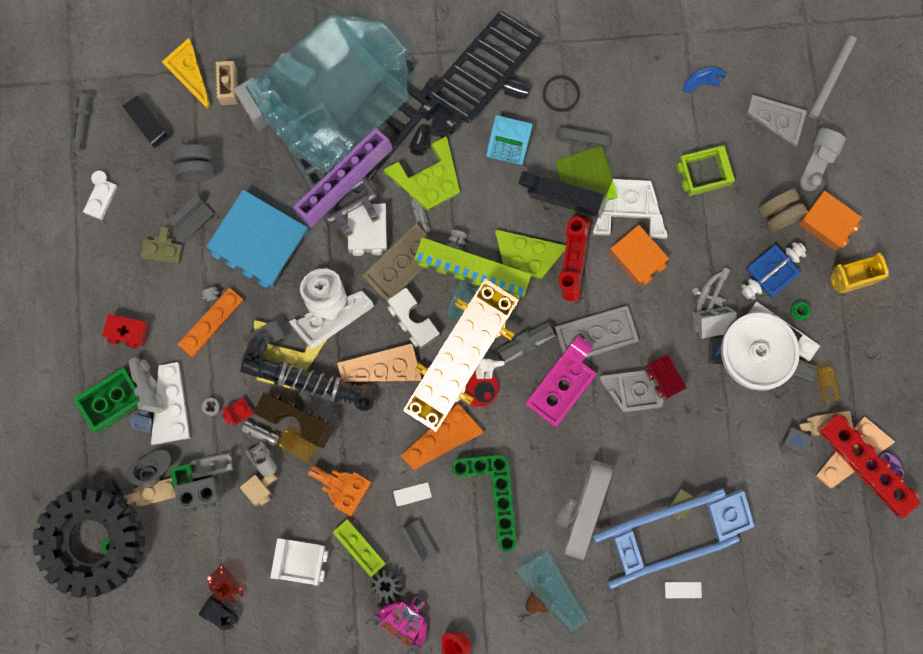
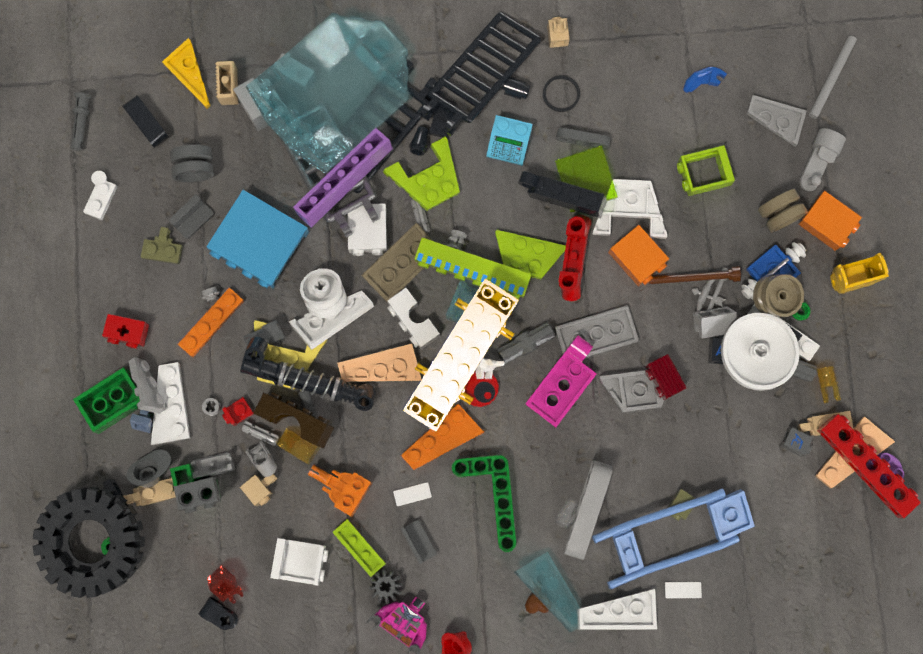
(558, 32): none -> tan brick
(625, 613): none -> white wing
(732, 274): none -> reddish brown piece
(778, 295): none -> dark tan wheel

